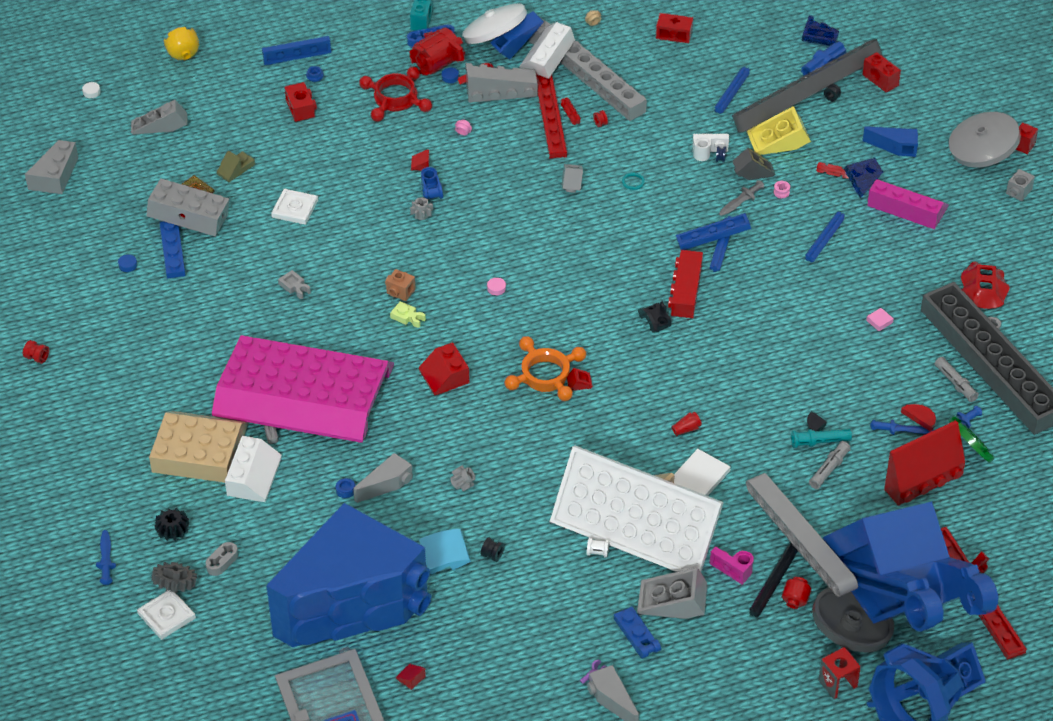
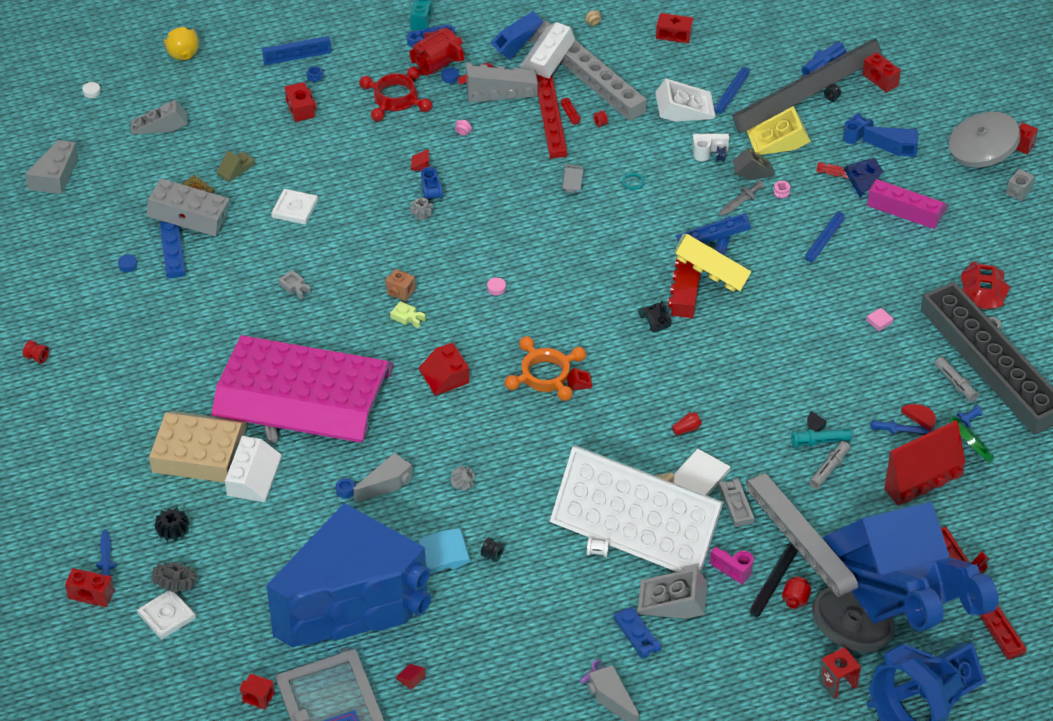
(89, 587): none -> red brick
(223, 559): light grey beam -> none
(257, 691): none -> red brick
(494, 23): white dish -> none
(683, 102): none -> white slope
(712, 262): none -> light yellow slope
(736, 502): none -> light grey plate
(819, 33): clear blue wing -> none
(855, 128): none -> blue piece

